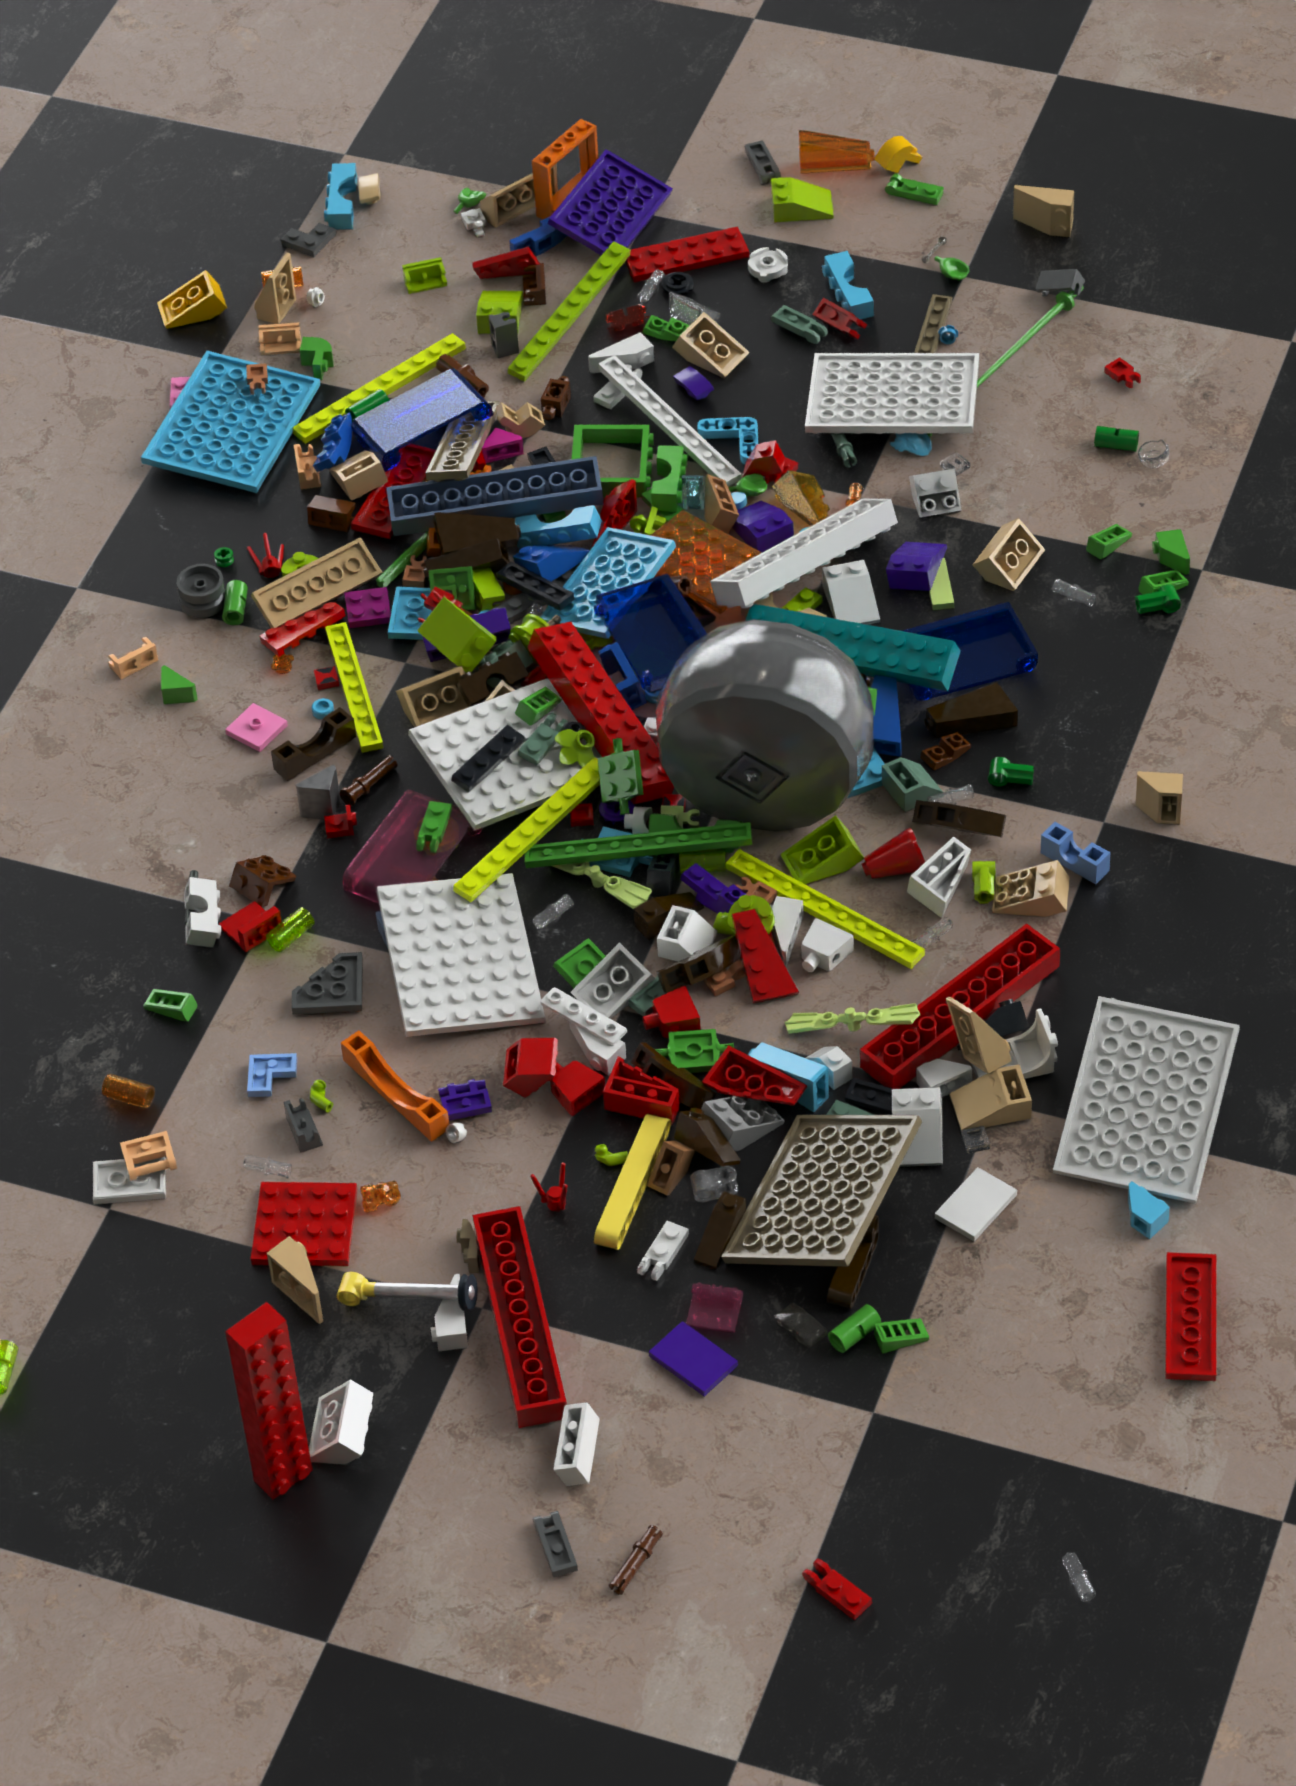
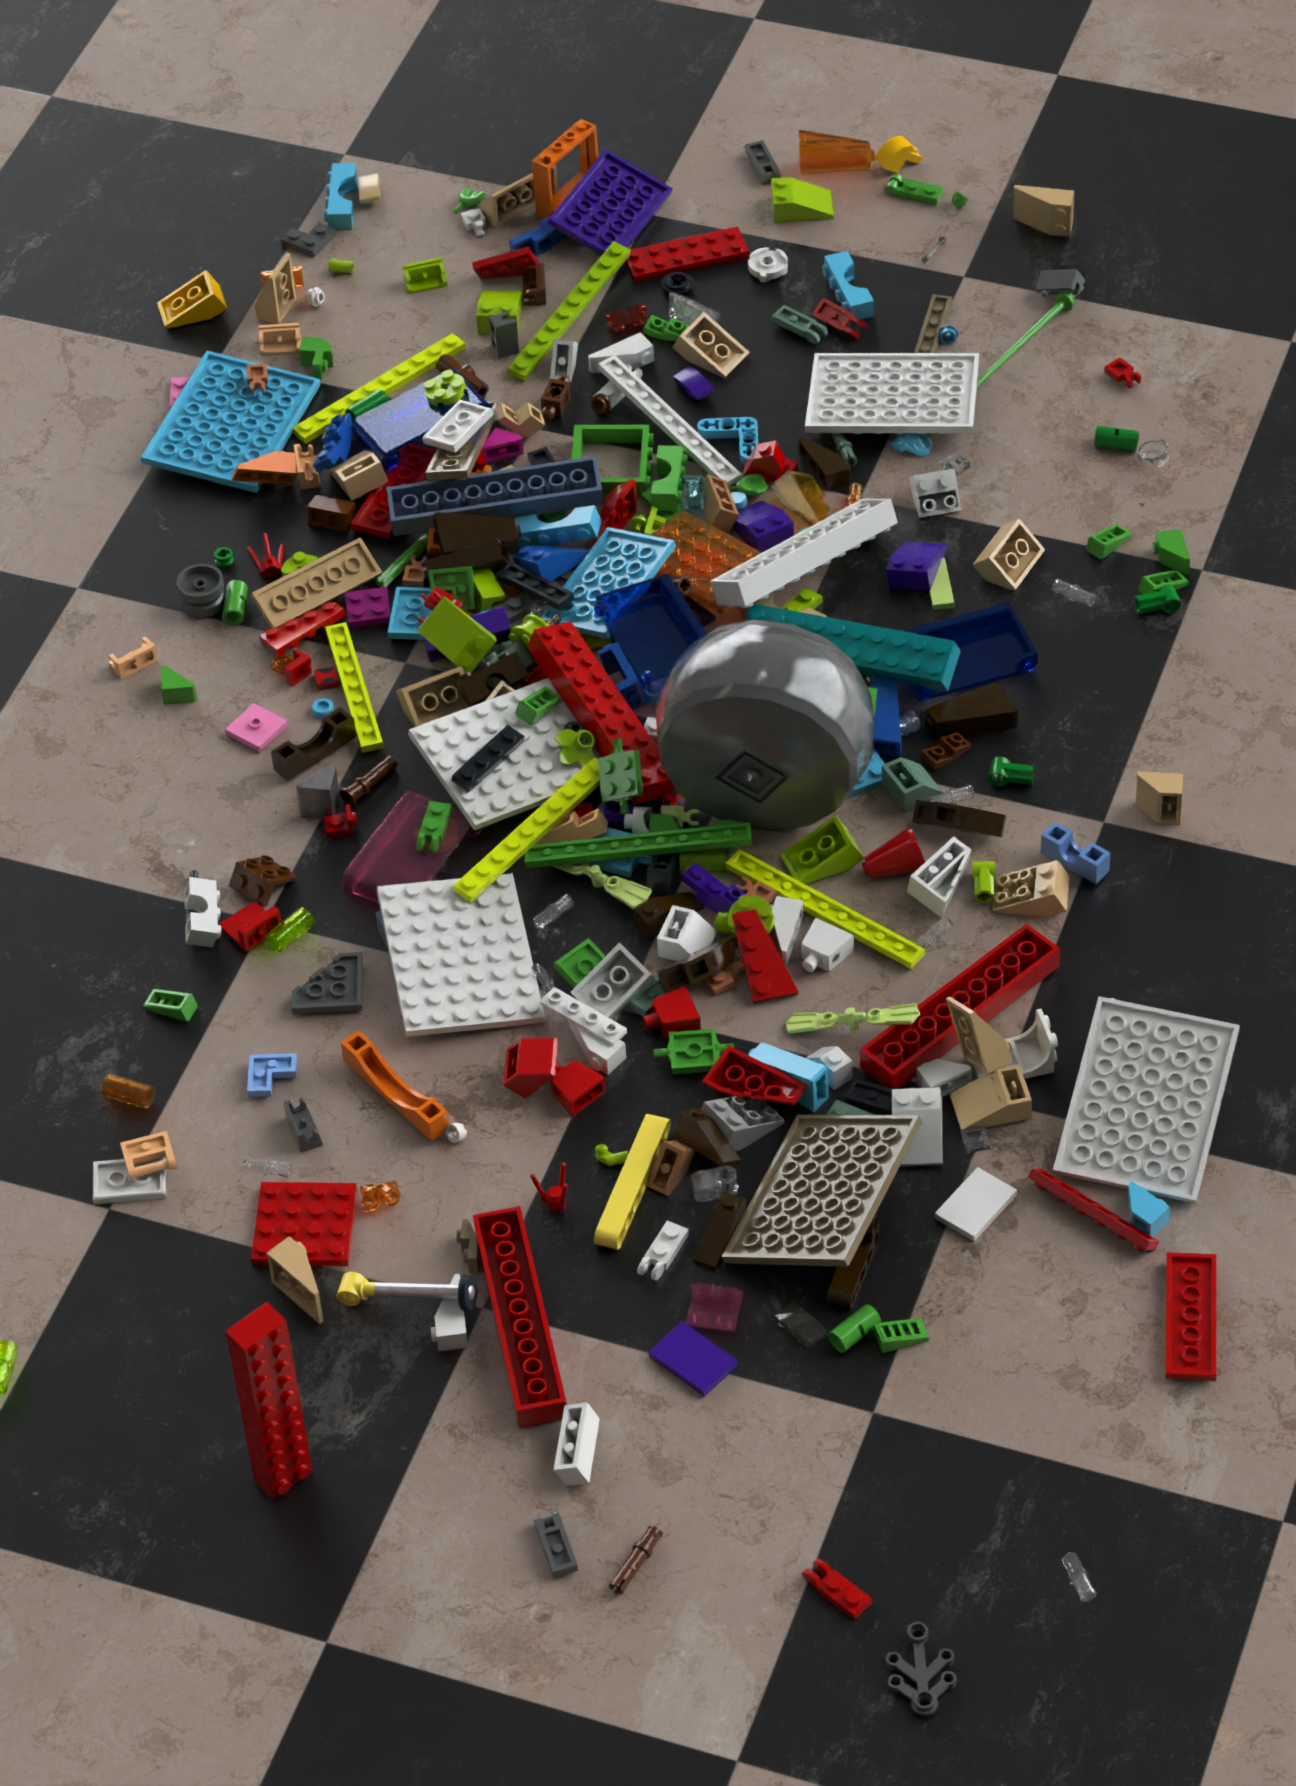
(270, 469): none -> orange slope
(299, 668): none -> red bracket
(317, 1096): lime arm -> none
(340, 266): none -> lime pin
(341, 1424): white slope -> none
(436, 392): none -> lime plate
(457, 426): none -> white tile
(465, 1099): dark purple plate -> none
(541, 740): sand green hinge -> none
(544, 976): none -> clear tile
(563, 359): none -> white slope
(577, 828): none -> light nougat slope
(601, 403): none -> reddish brown plate
(637, 1094): red wedge -> none
(650, 286): clear axle -> none
(691, 1090): dark brown slope -> none
(825, 464): none -> dark brown slope
(850, 592): white slope -> none
(909, 723): none -> clear plate
(921, 1674): none -> dark grey plant
(953, 268): bright green piece -> none
(959, 199): none -> bright green hinge
(1007, 1018): black slope -> none
(1100, 1214): none -> red plate

